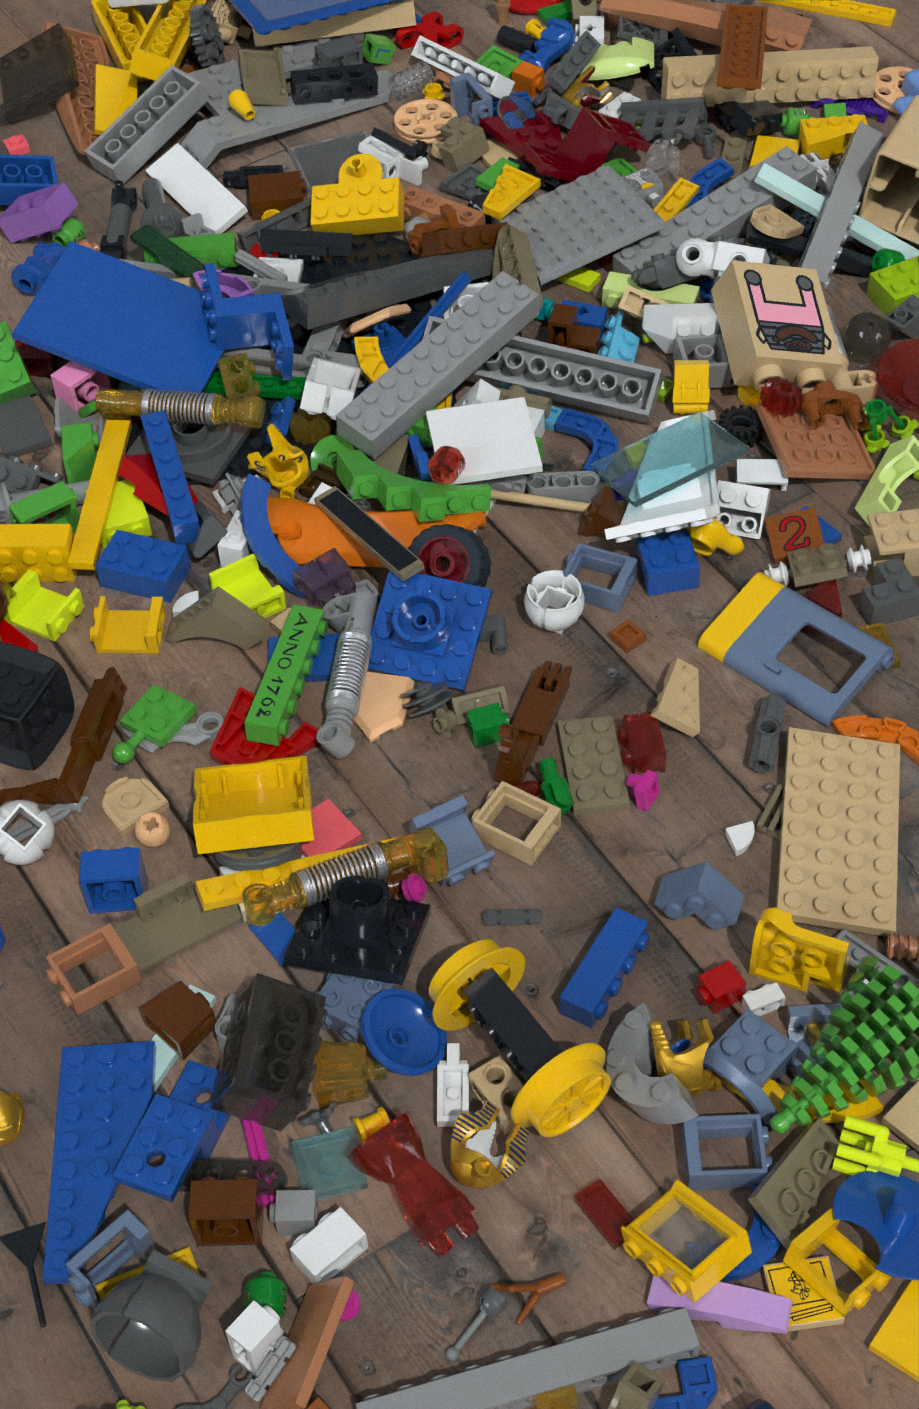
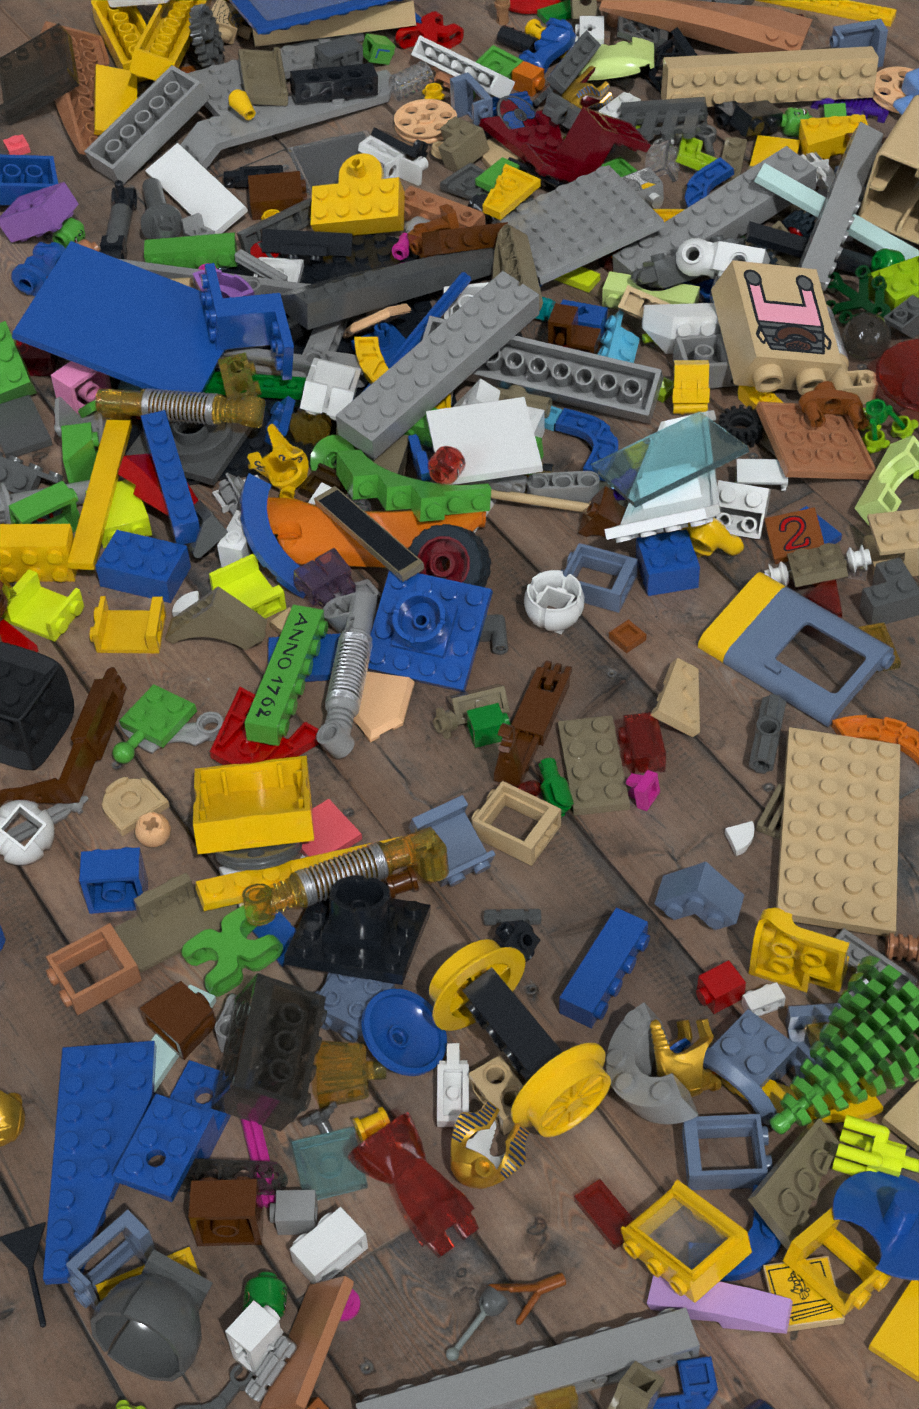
(166, 252): clear green tile -> none
(231, 951): none -> bright green piece
(401, 248): none -> dark pink pin
(414, 888): dark pink plate -> none
(428, 695): dark grey piece -> none
(517, 935): none -> black brick
(676, 199): yellow tile -> none
(690, 154): none -> lime tile
(742, 47): dark orange plate -> none
(775, 222): tan tile -> none
(781, 397): clear red gear -> none
(860, 299): none -> dark green plant
(861, 34): none -> sand blue panel

